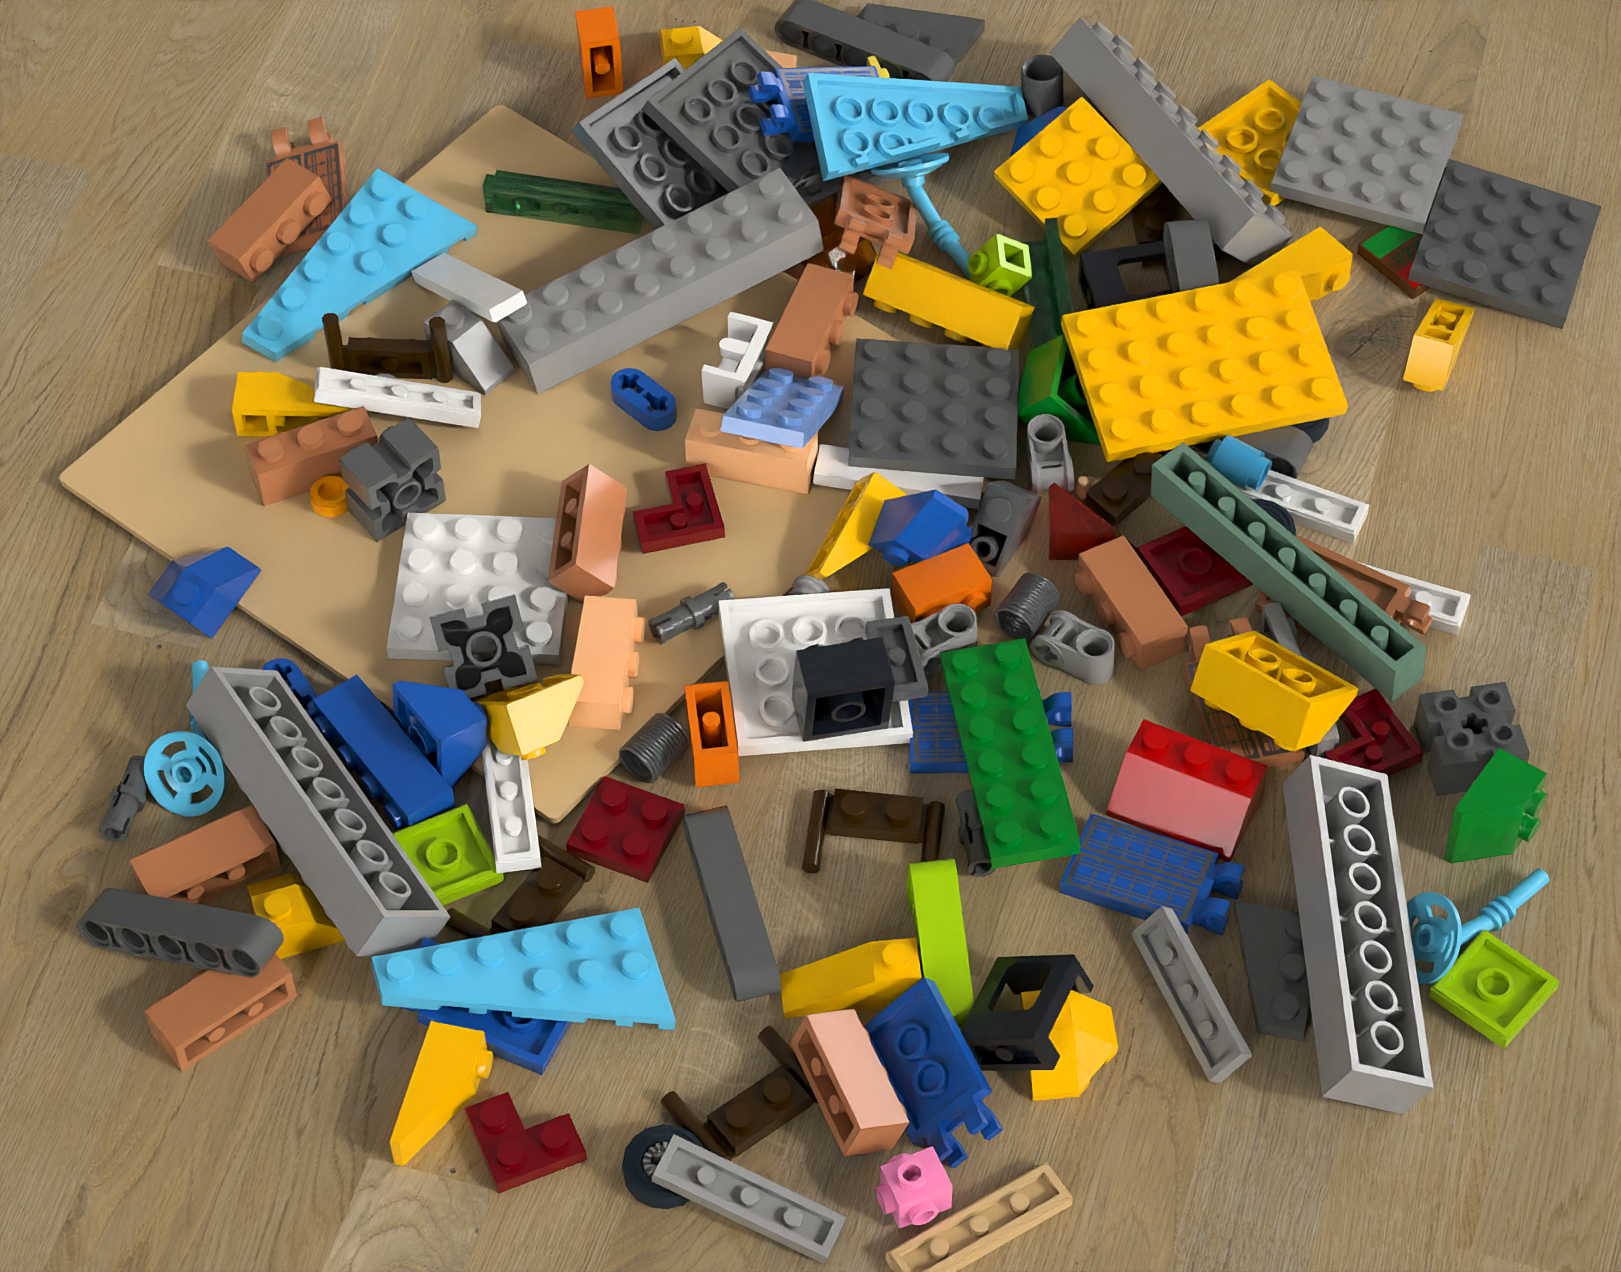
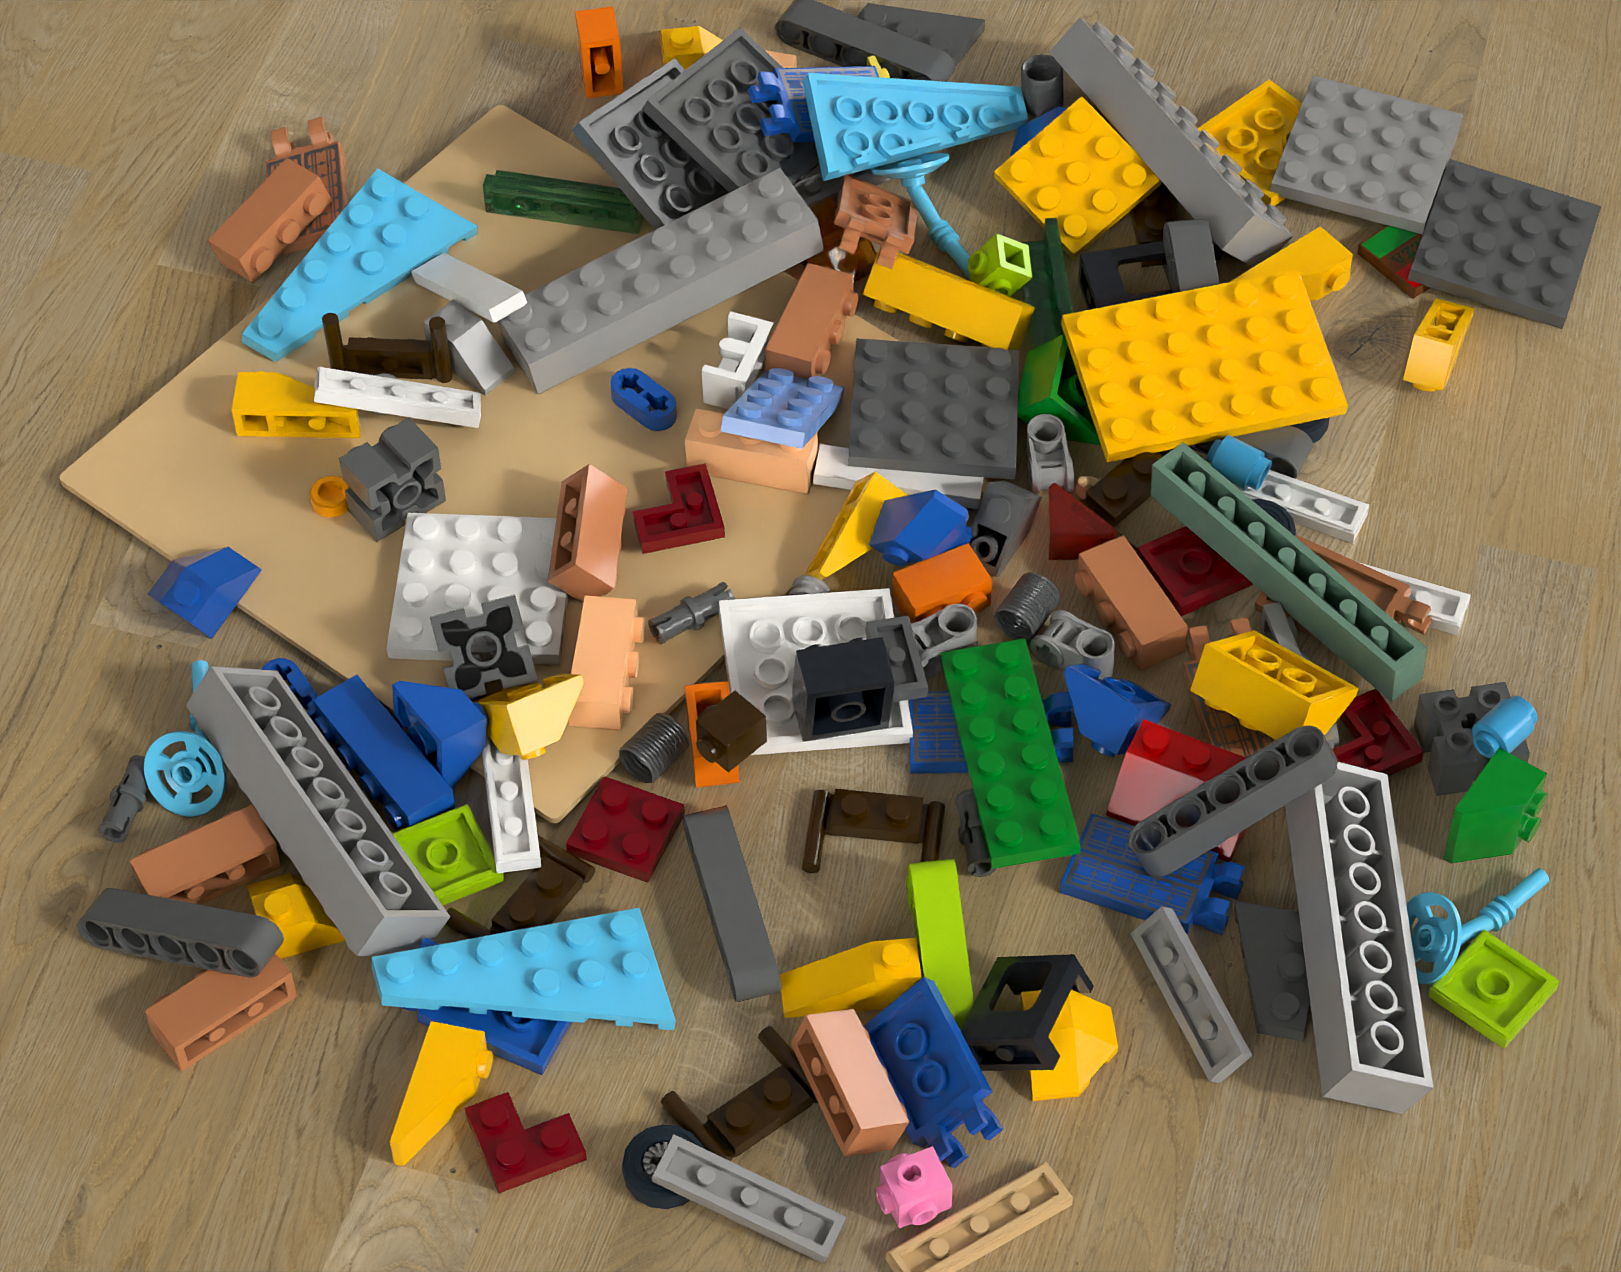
(299, 457): nougat brick -> none
(730, 731): none -> dark brown brick
(1110, 708): none -> blue slope
(1254, 785): none -> dark grey beam
(1504, 726): none -> dark azure brick

